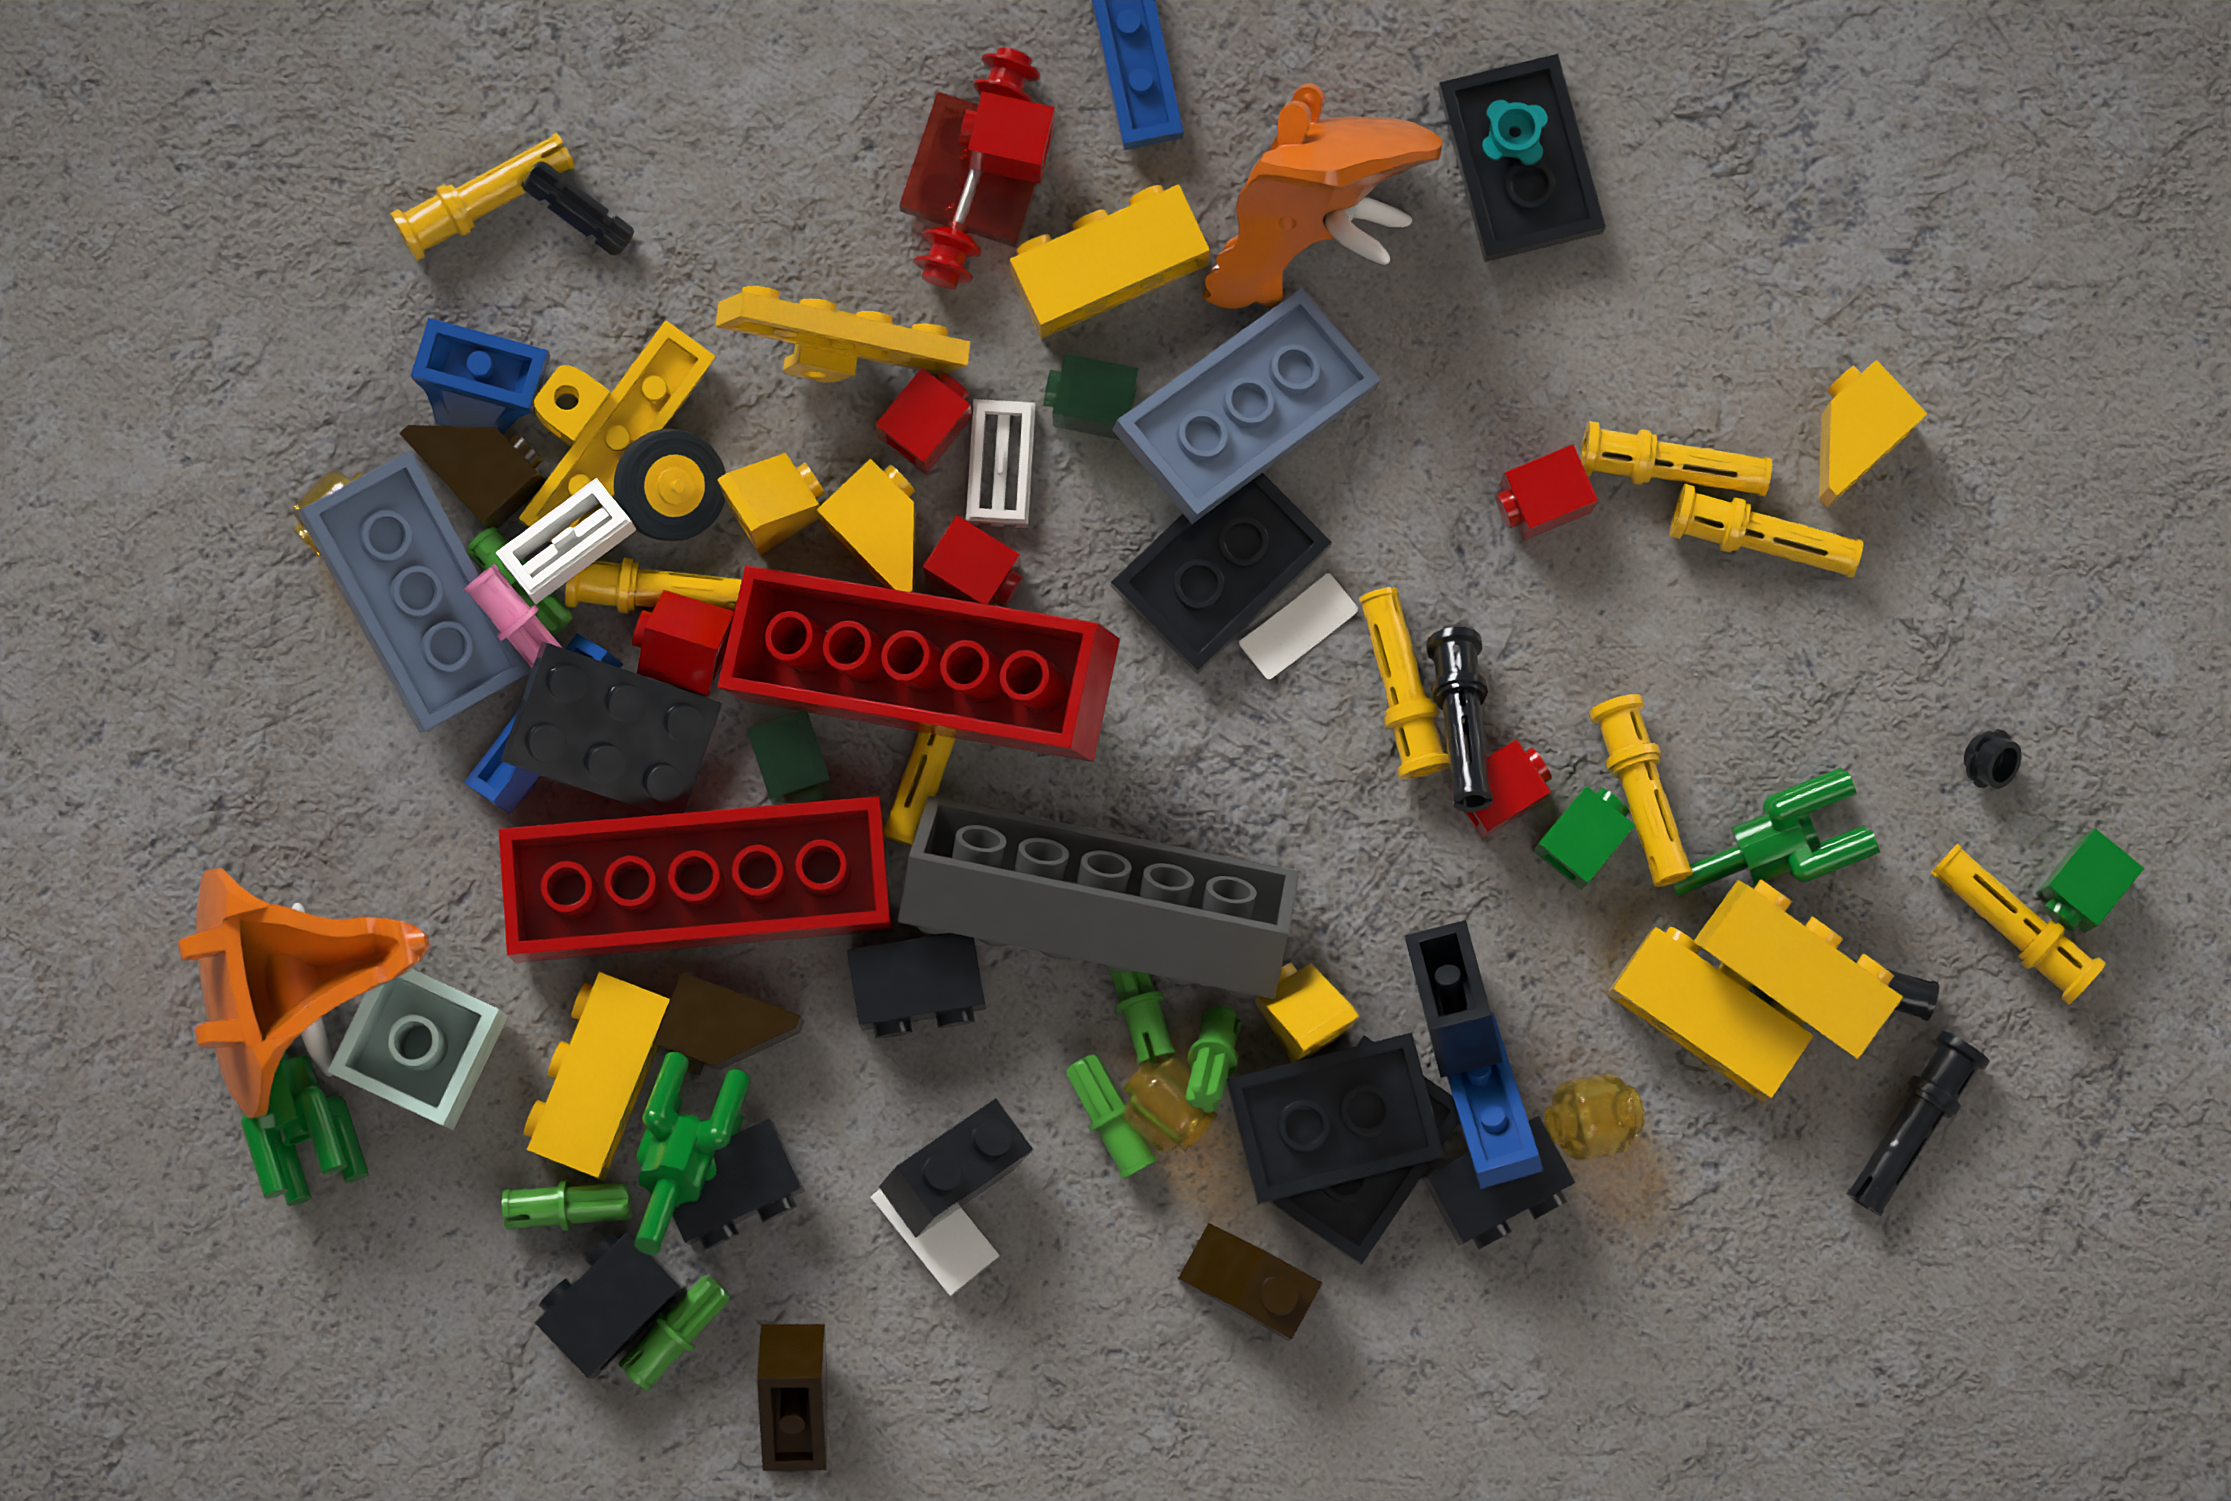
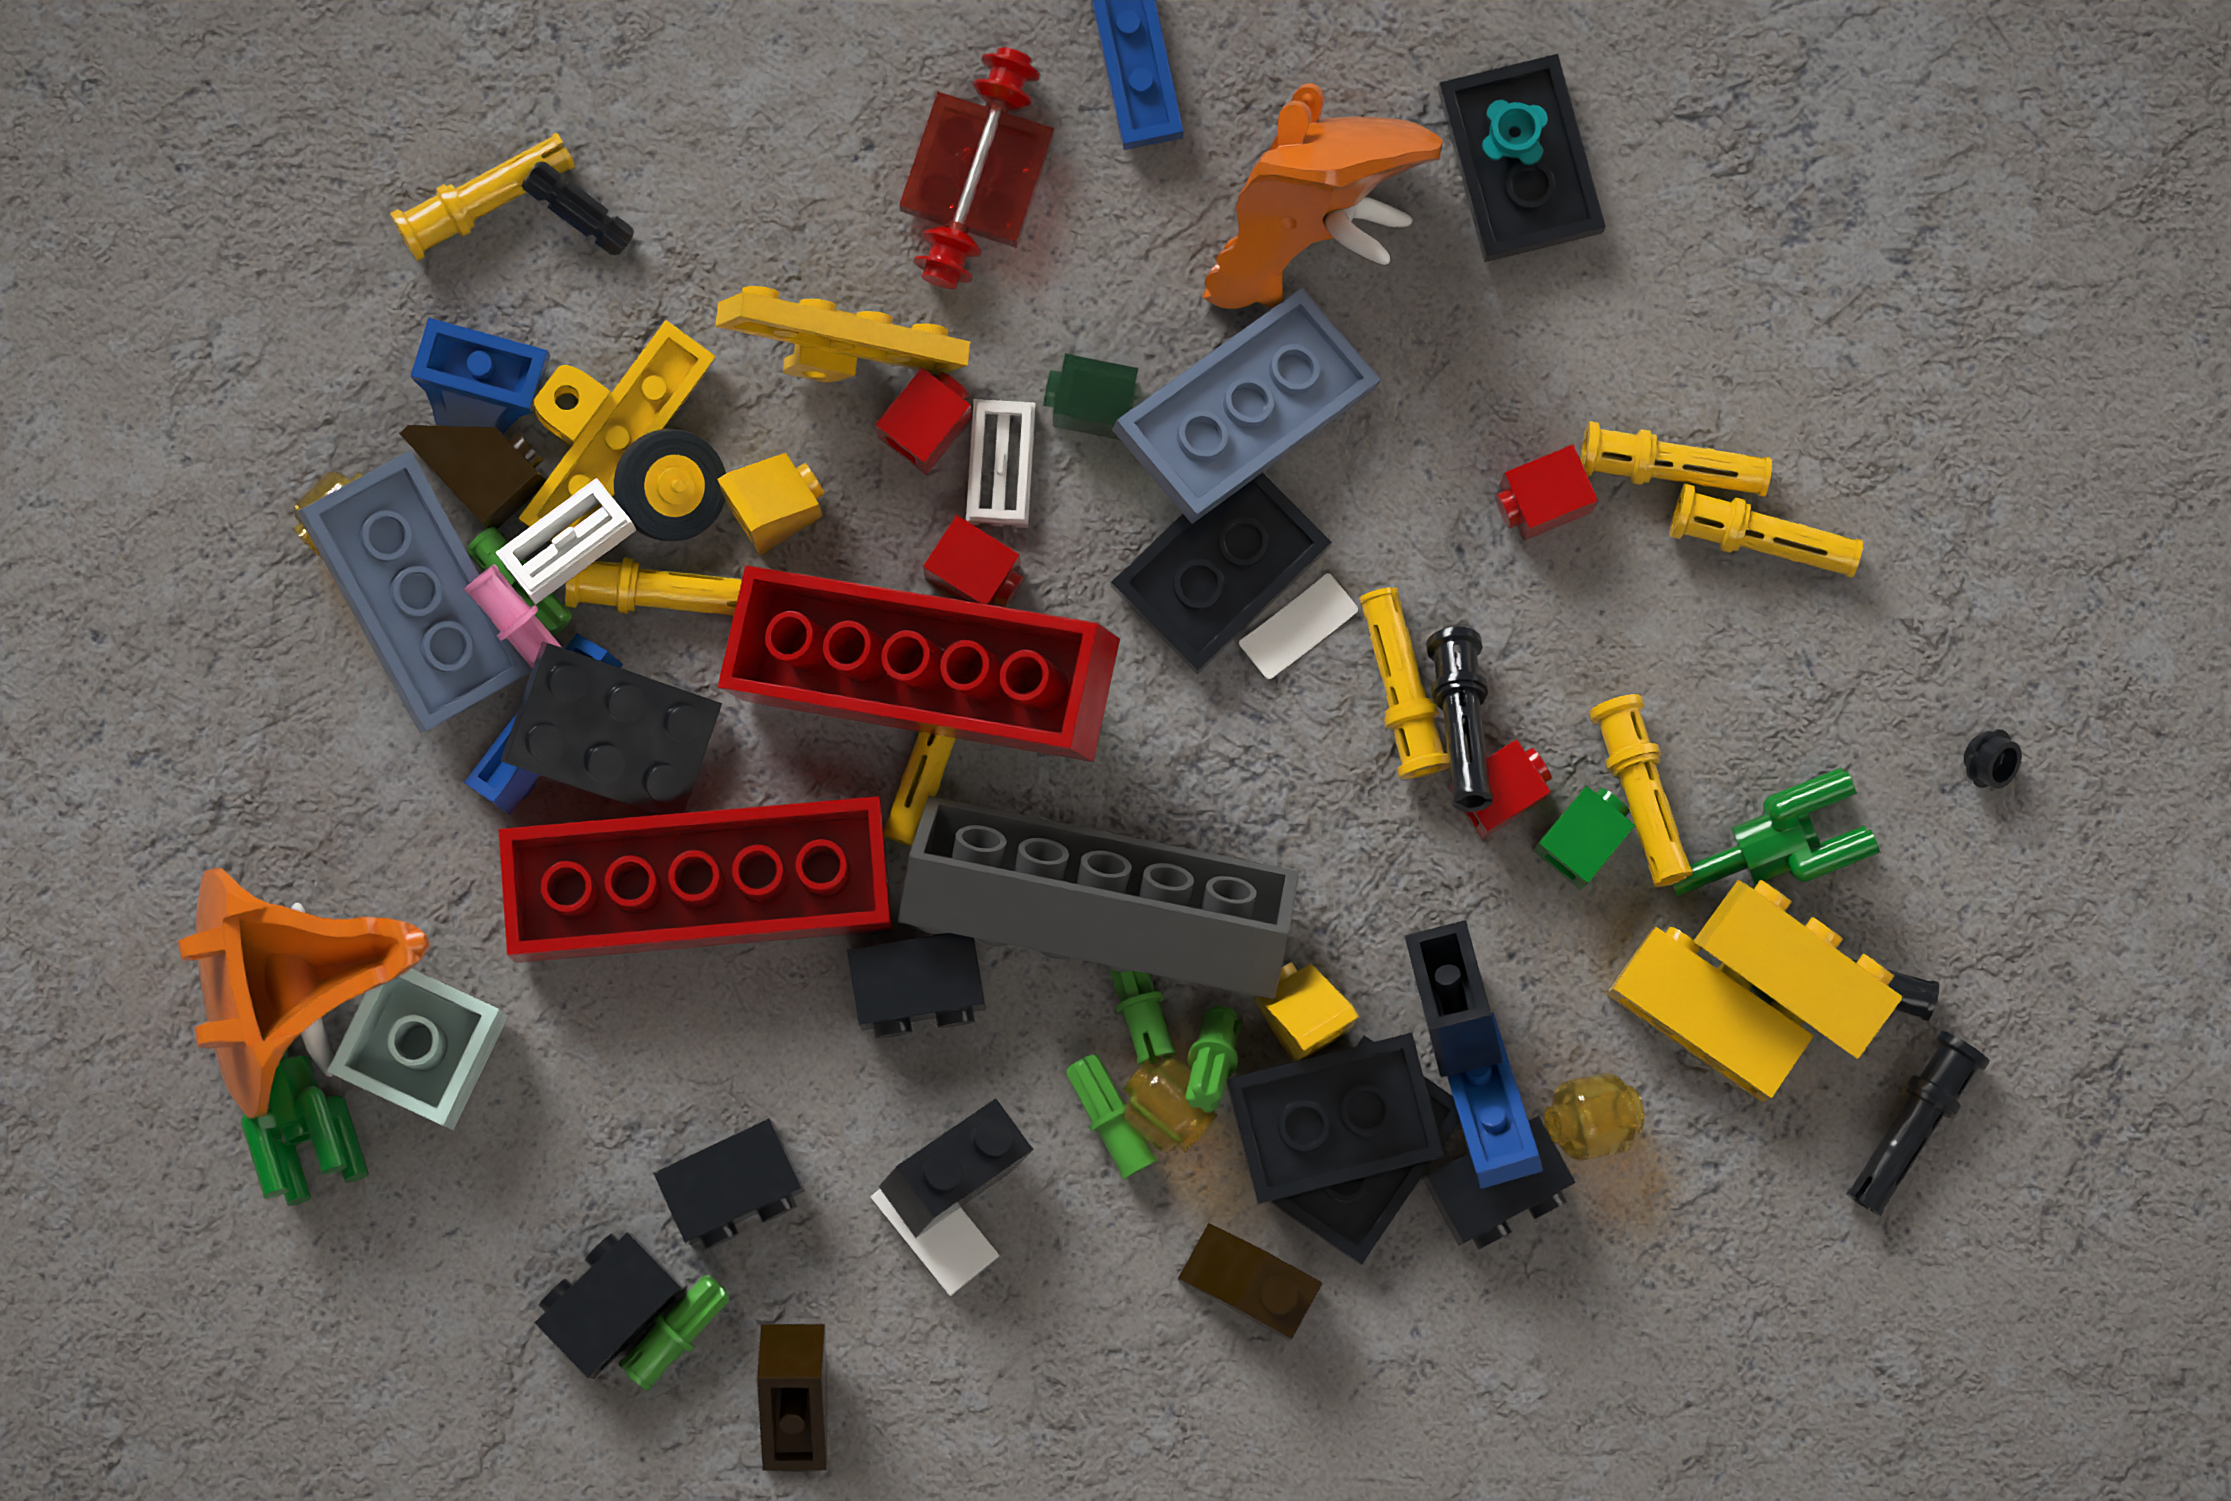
(565, 1205): bright green axle -> none
(597, 1076): yellow brick -> none
(680, 1149): green plant -> none
(683, 642): red brick -> none
(720, 1025): dark brown slope -> none
(790, 759): clear green brick -> none
(876, 523): yellow slope -> none
(1008, 136): red brick -> none
(1108, 259): yellow brick -> none
(1862, 426): yellow slope -> none
(2040, 942): yellow pin -> none
(2088, 882): green brick -> none

